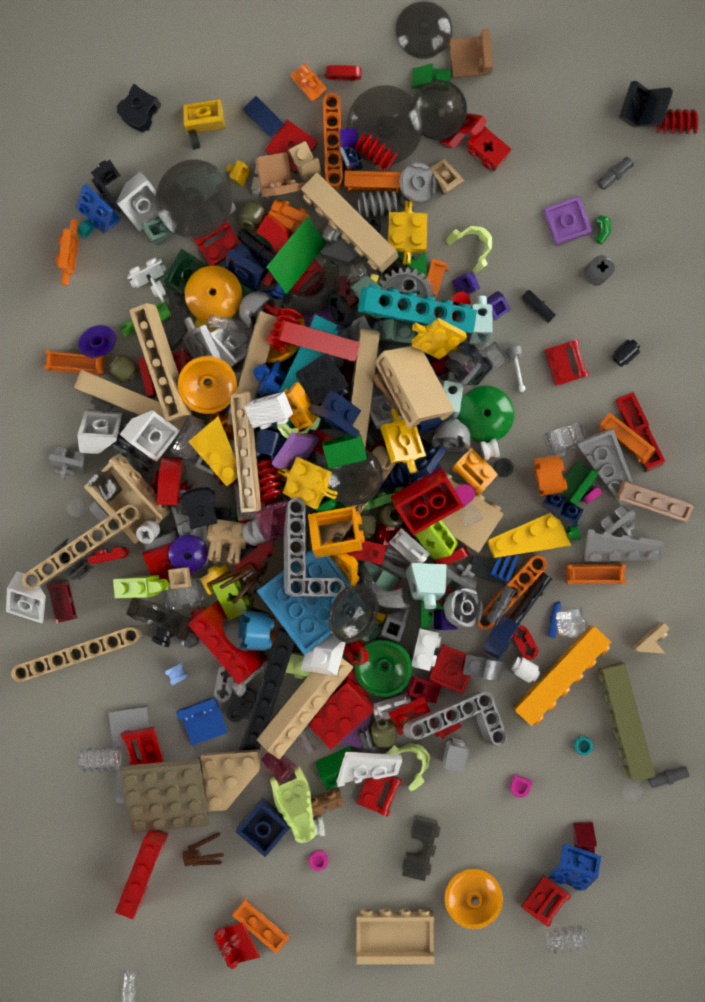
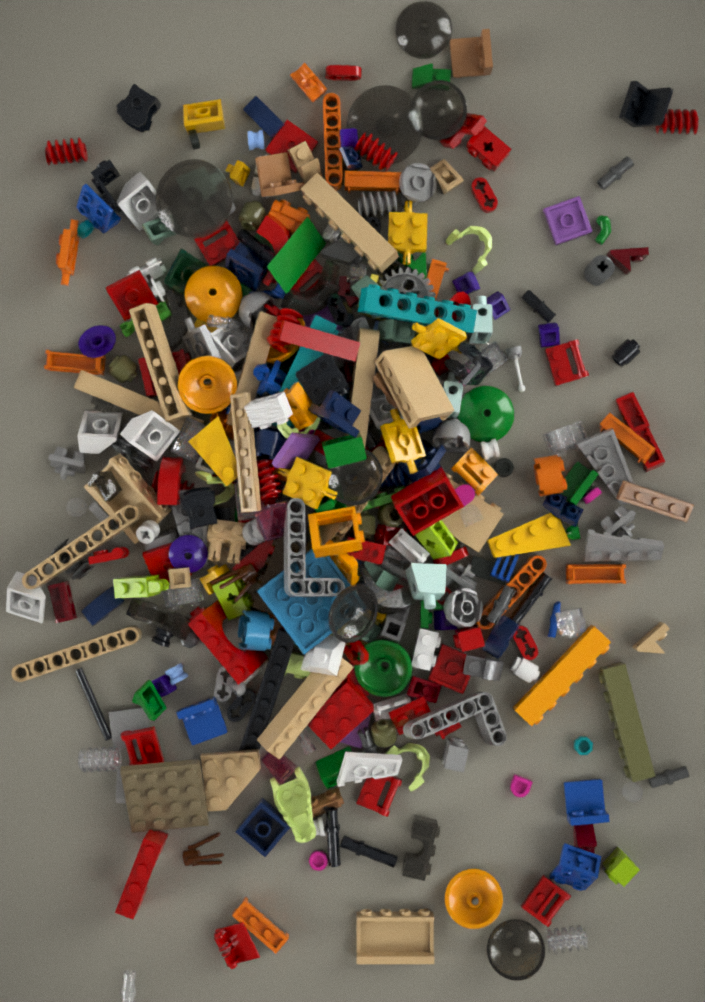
(66, 152): none -> red piece
(93, 703): none -> black bar
(101, 606): none -> dark blue slope
(131, 293): none -> red plate
(149, 700): none -> green slope
(163, 685): none -> dark purple slope
(224, 496): none -> yellowish green helmet
(256, 140): none -> light blue wheel
(332, 828): none -> black pin
(366, 850): none -> black pin
(468, 638): none -> red brick
(488, 192): none -> red beam
(511, 936): none -> clear smoke dish
(549, 334): none -> dark purple slope
(585, 802): none -> blue bracket
(620, 867): none -> lime brick
(622, 257): none -> dark red slope

